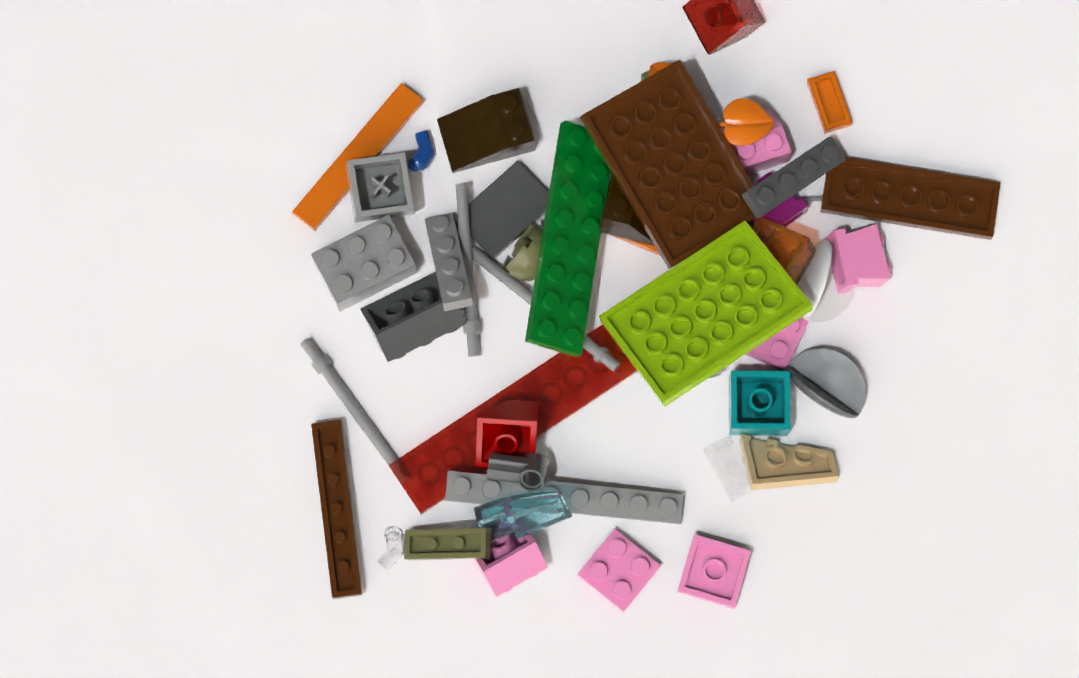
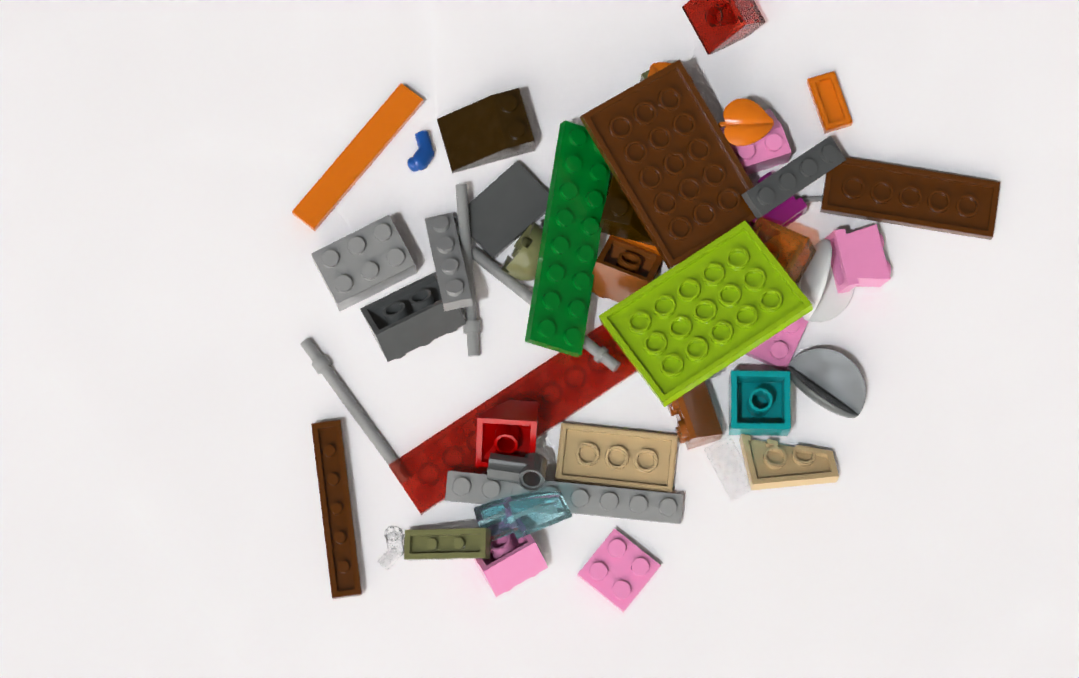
(379, 187): light grey brick -> none
(616, 458): none -> tan tile
(623, 269): none -> dark orange slope
(695, 418): none -> dark orange slope
(714, 571): bright pink plate -> none

